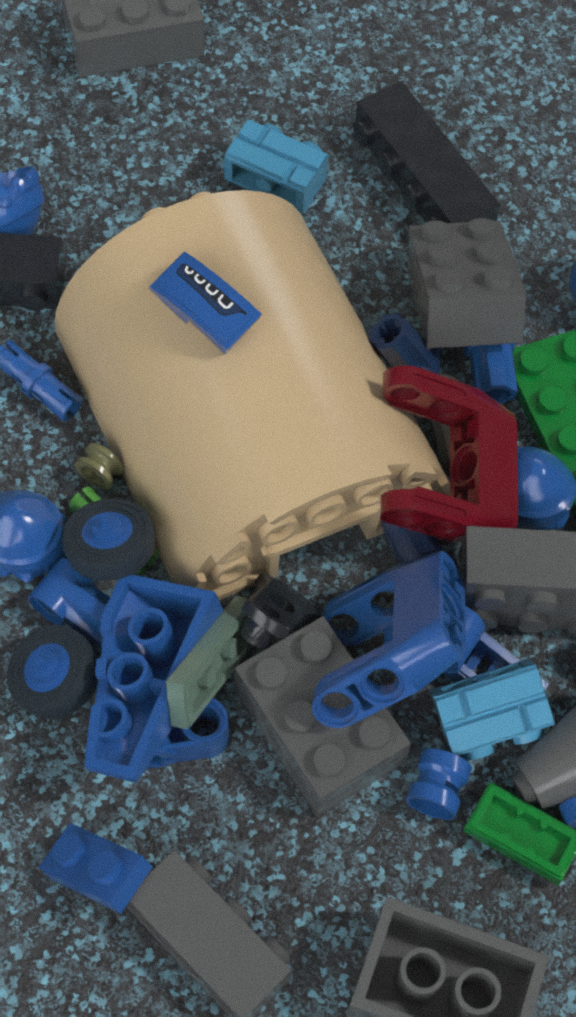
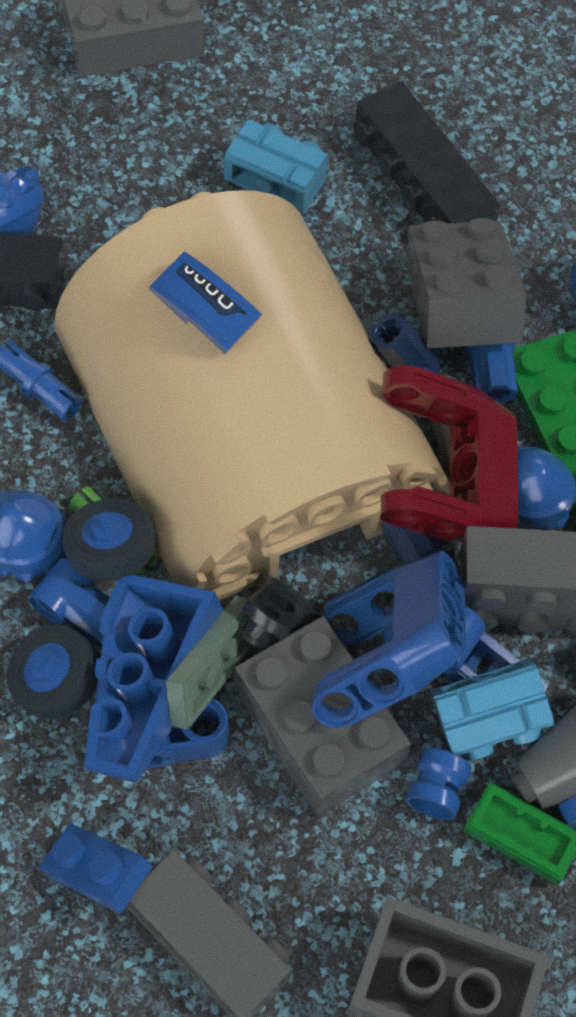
(99, 466): olive bush -> none

